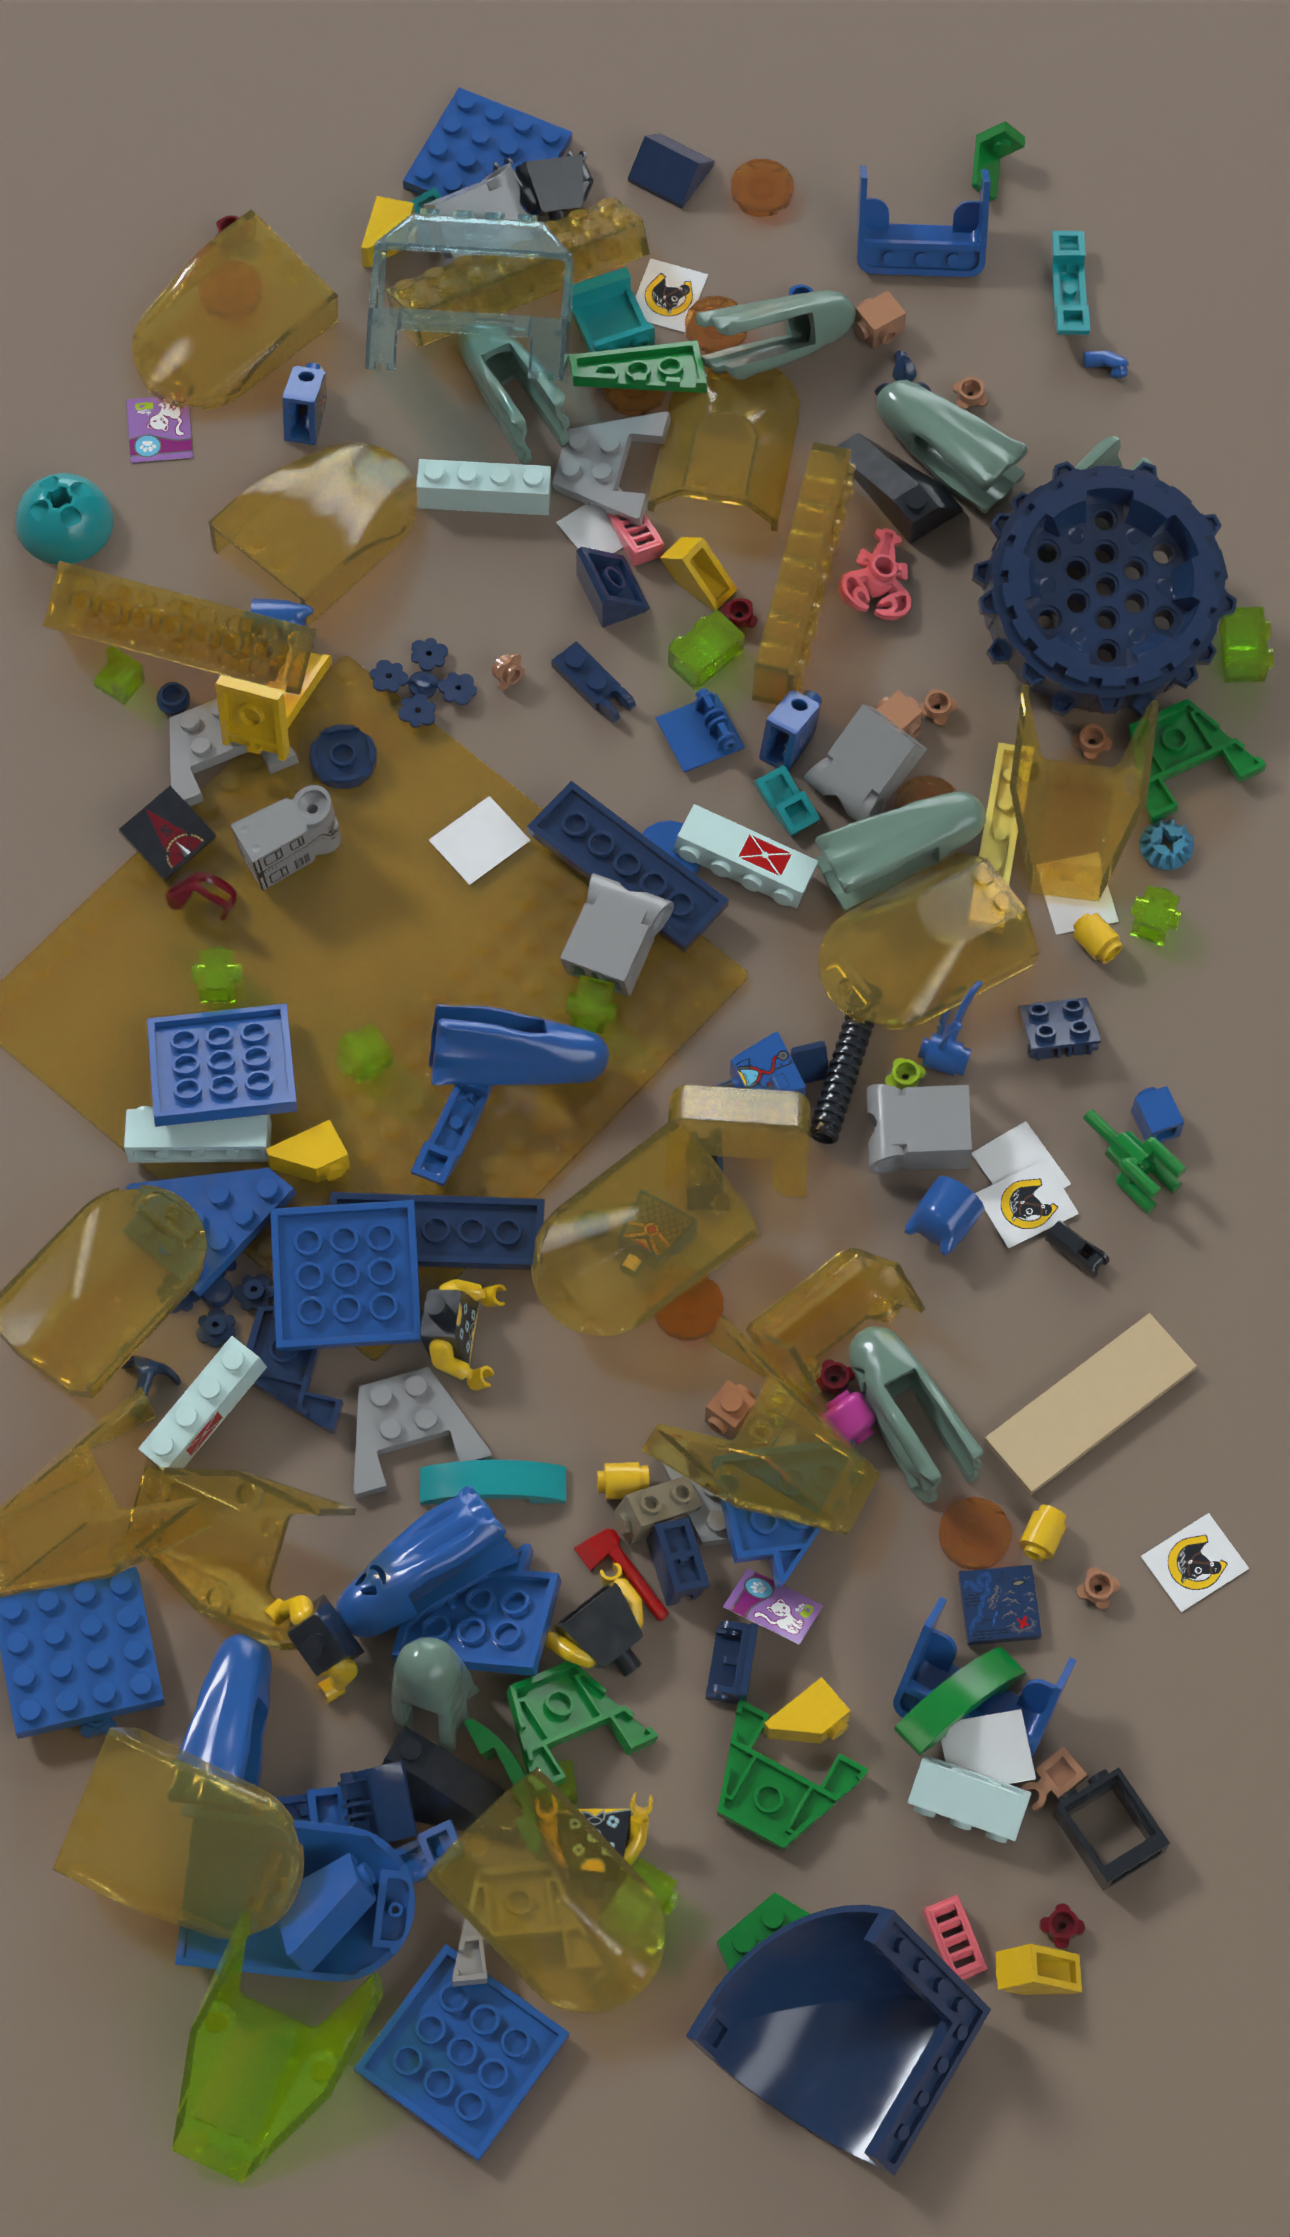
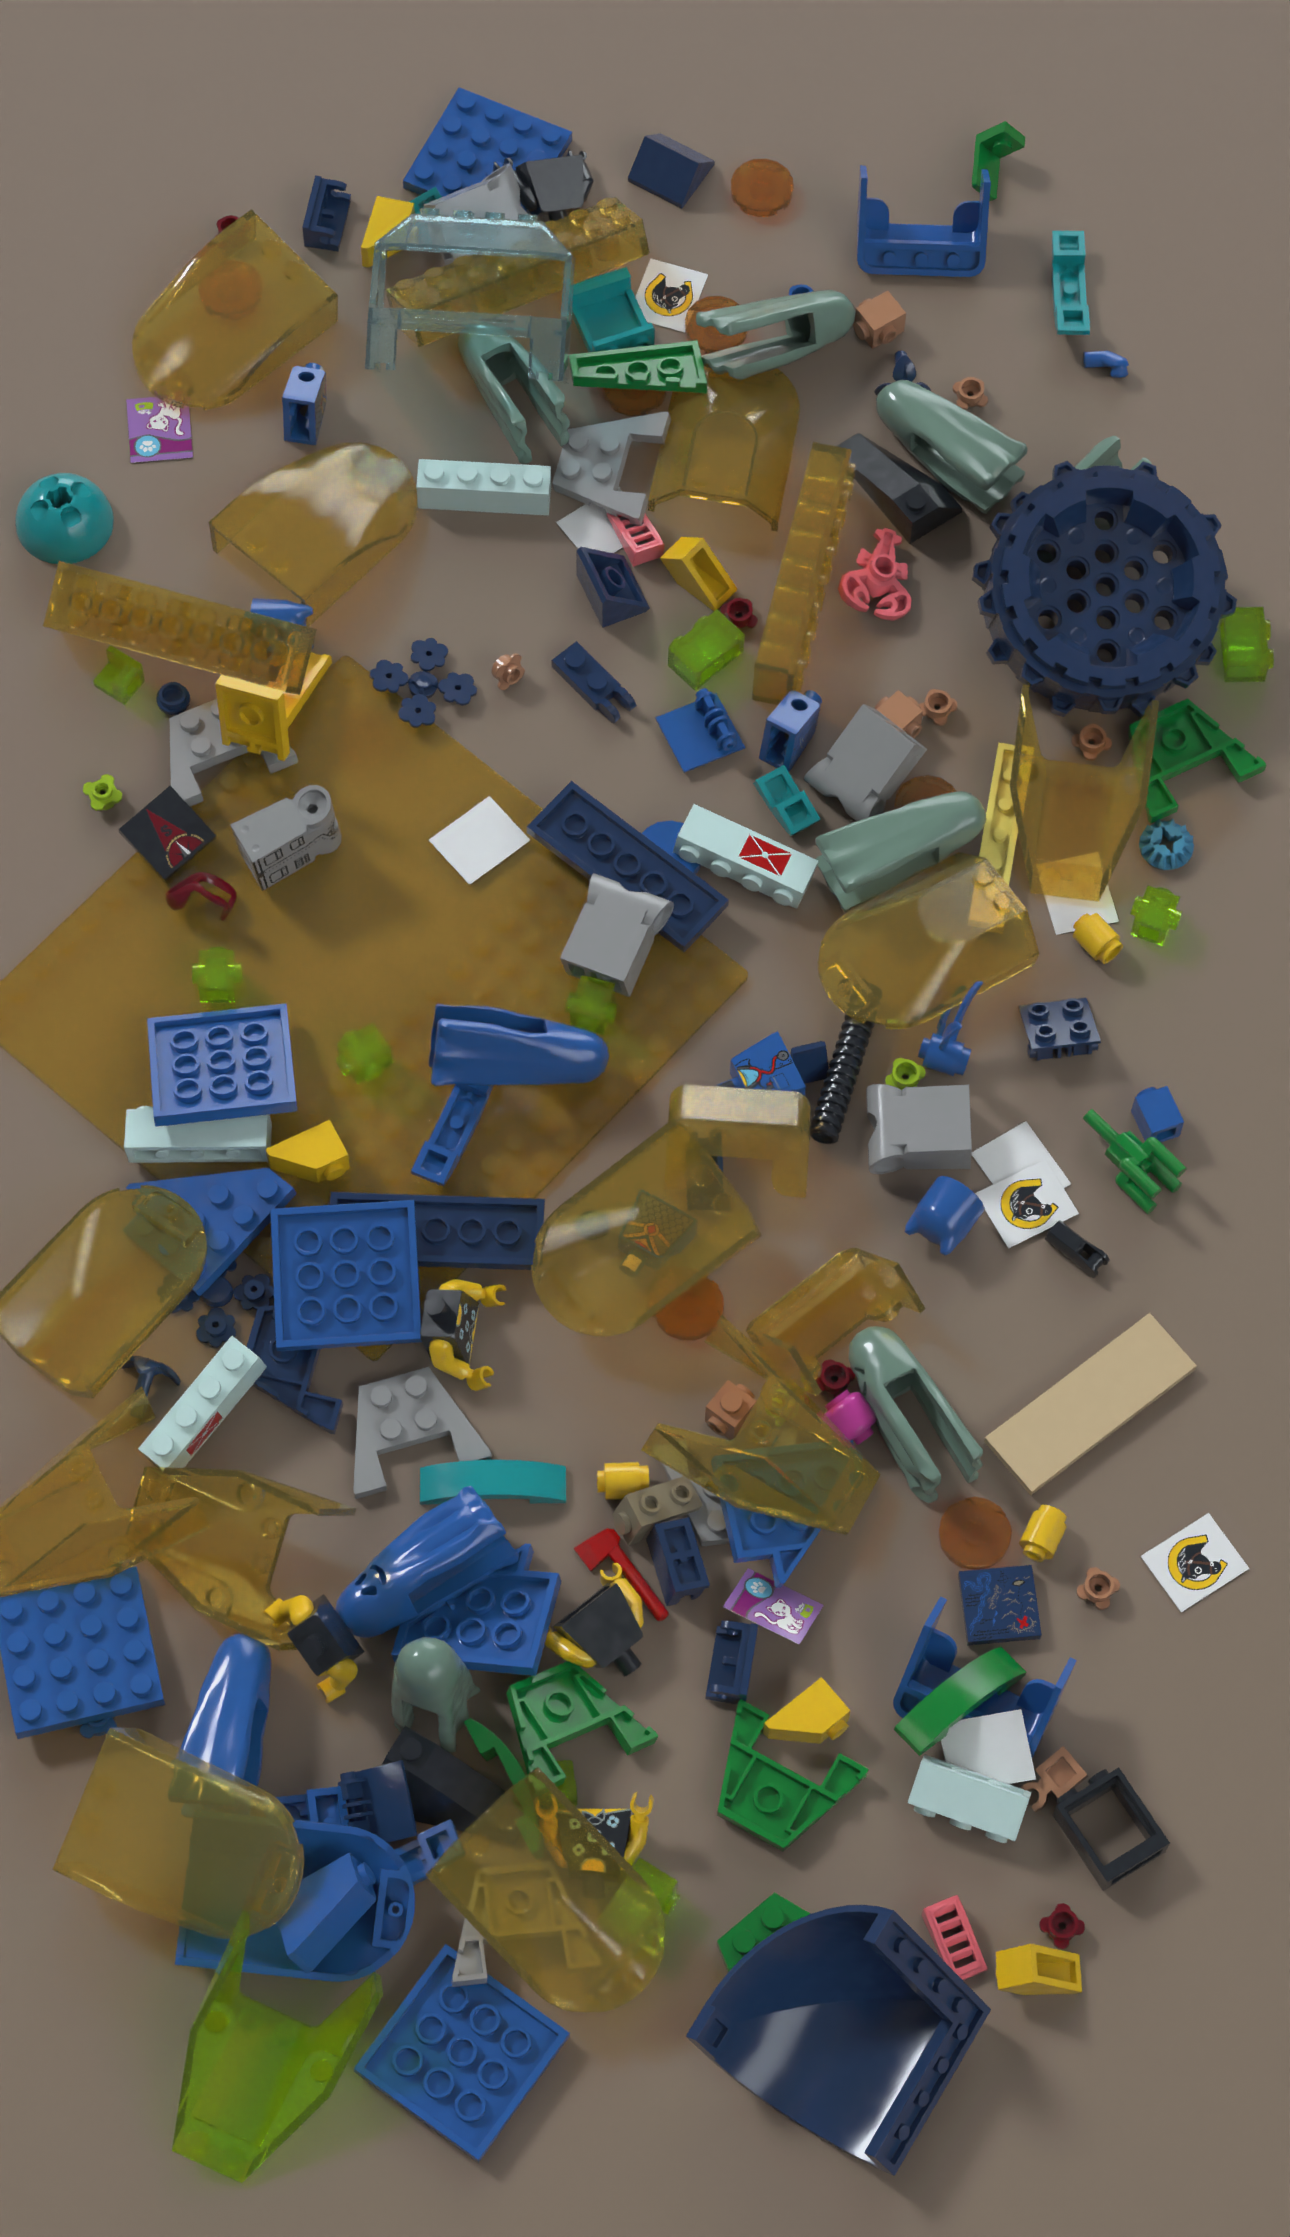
(107, 800): none -> lime plate
(326, 214): none -> dark blue hinge
(343, 756): dark blue tile -> none

